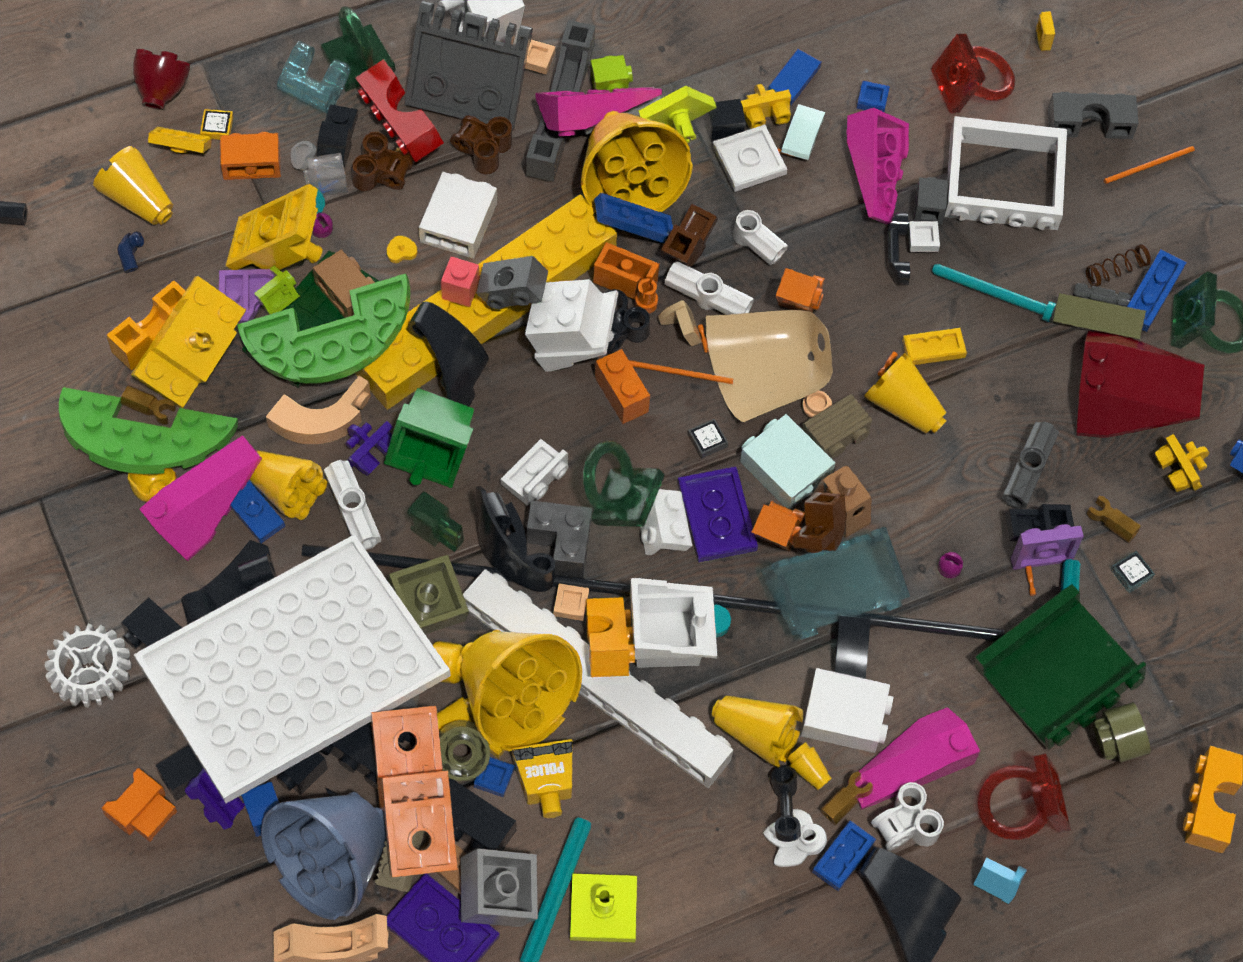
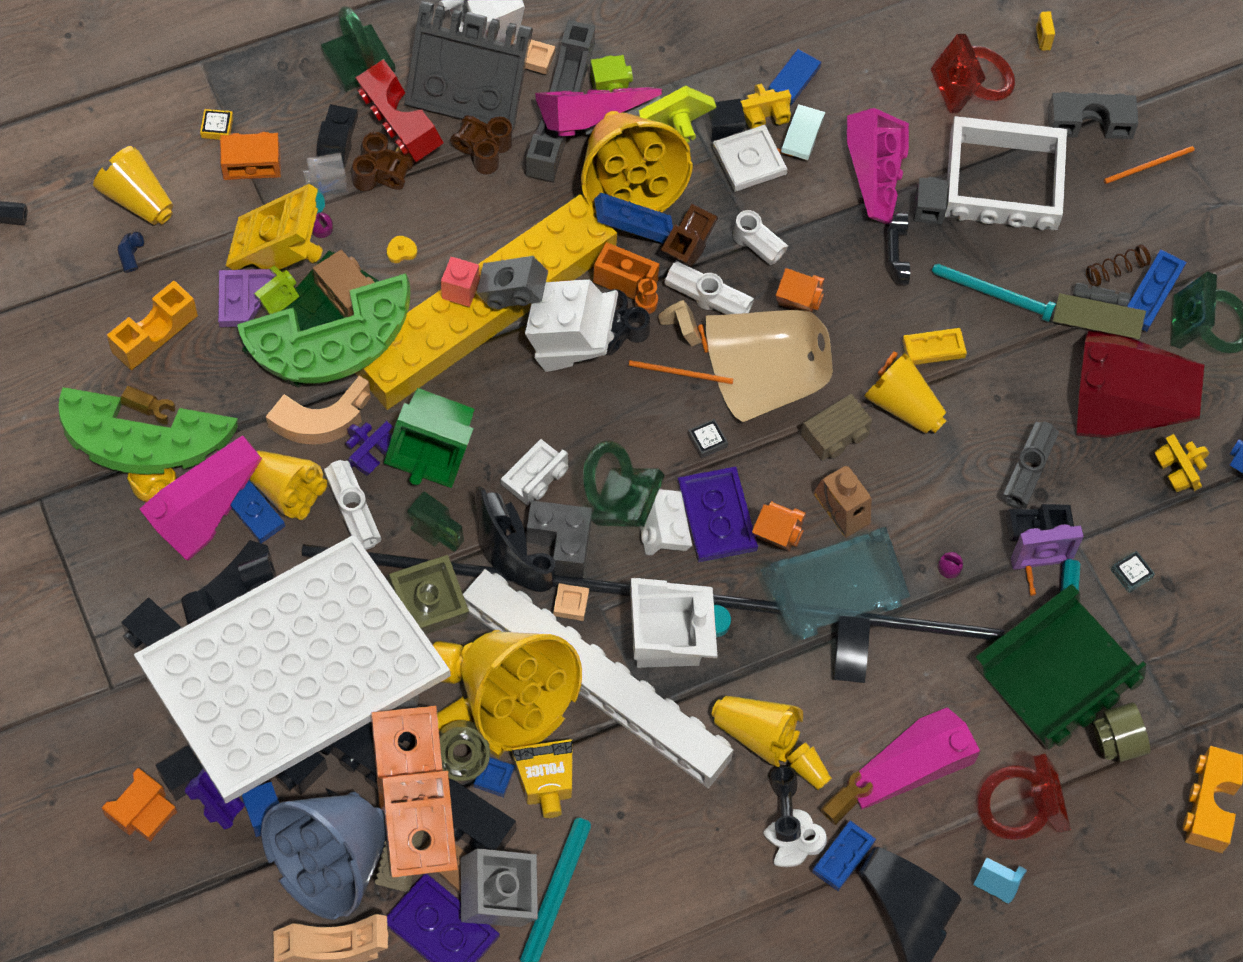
(99, 645): white gear -> none
(158, 76): dark red piece -> none
(180, 140): yellow plate -> none
(189, 342): yellow brick -> none
(300, 153): light grey piece -> none
(306, 89): clear light blue connector -> none
(455, 348): black panel -> none
(458, 214): white brick -> none
(603, 908): neon yellow tile -> none
(609, 637): light orange arch -> none
(622, 386): orange brick -> none
(786, 461): light aqua brick -> none
(816, 403): light nougat plate -> none
(824, 523): reddish brown brick -> none
(847, 710): white brick -> none
(873, 96): blue tile -> none
(904, 821): white piece -> none
(923, 236): white plate -> none
(1114, 519): pearl gold bar -> none

